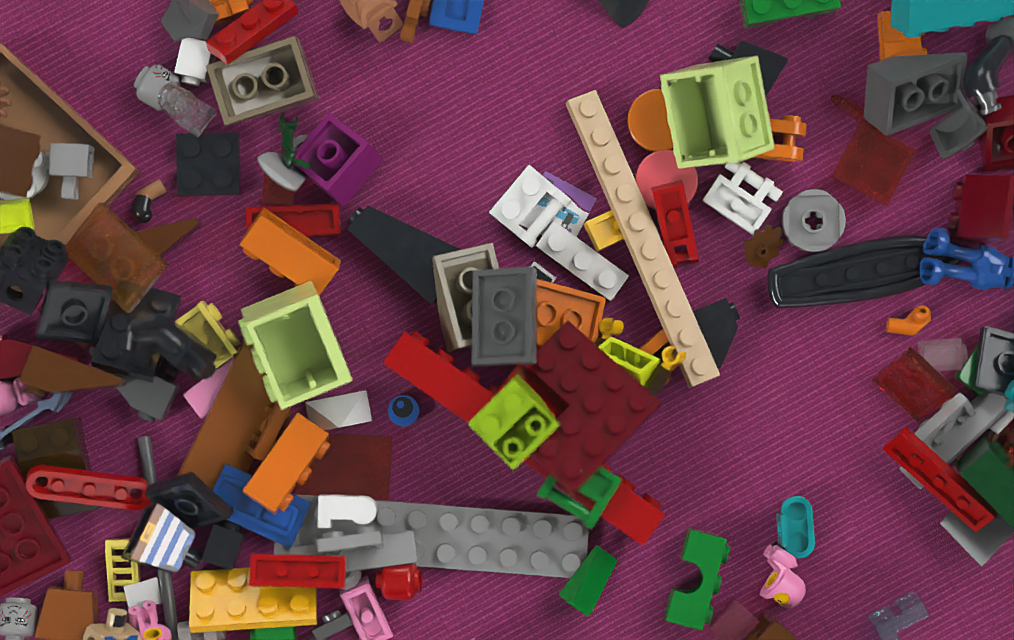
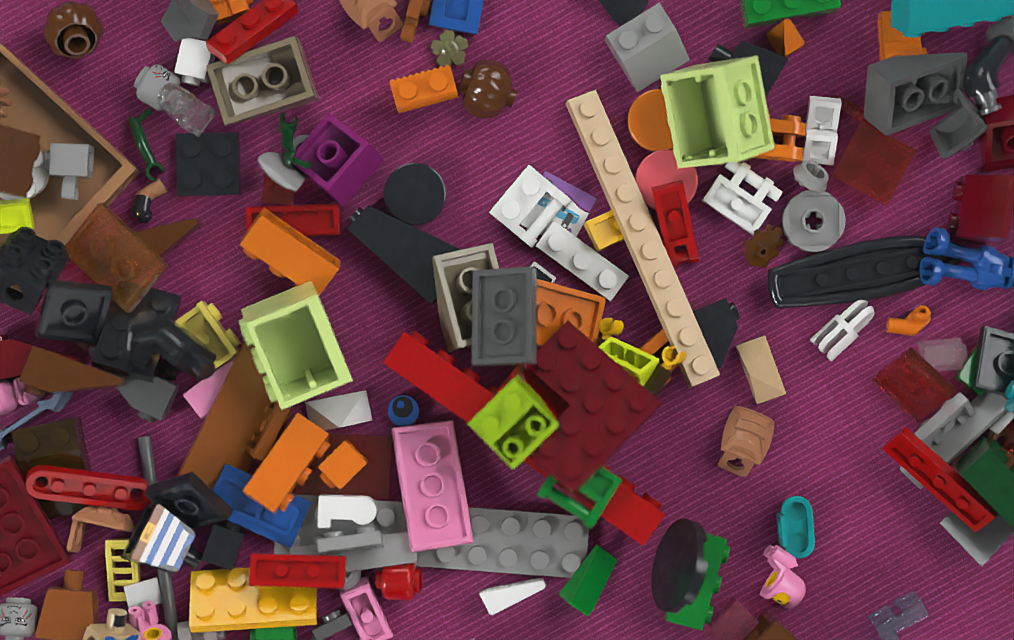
(73, 30): none -> reddish brown plant
(96, 515): none -> nougat piece
(142, 142): none -> dark green piece
(342, 465): none -> orange brick
(415, 193): none -> black tile
(424, 89): none -> orange brick
(432, 486): none -> bright pink tile
(449, 48): none -> olive plant
(487, 89): none -> reddish brown plant
(503, 596): none -> white slope
(647, 47): none -> light grey slope
(679, 566): none -> black tile
(747, 438): none -> nougat piece
(760, 369): none -> tan slope
(785, 38): none -> orange slope
(811, 176): none -> light grey hat
(821, 129): none -> white slope
(843, 329): none -> white arm

